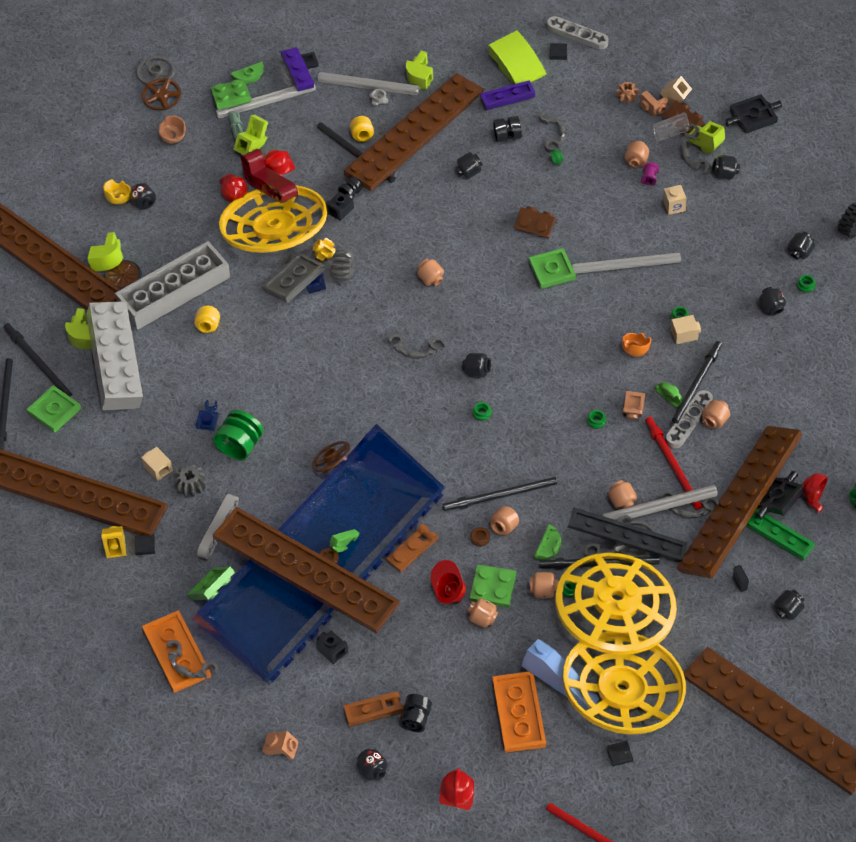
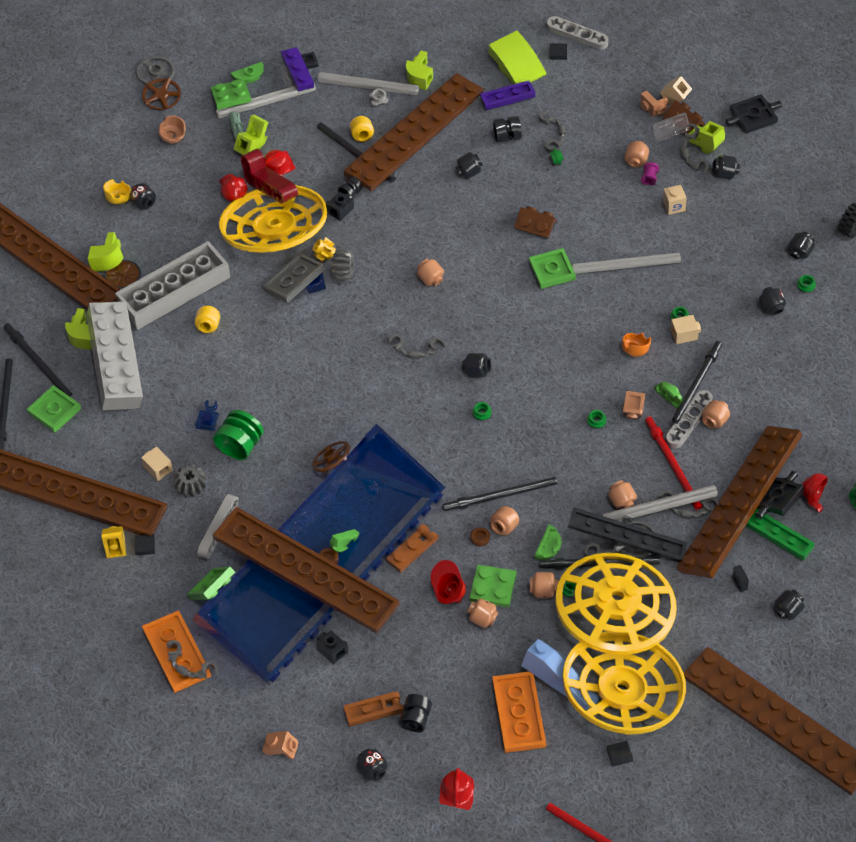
(627, 92): nougat gear -> none

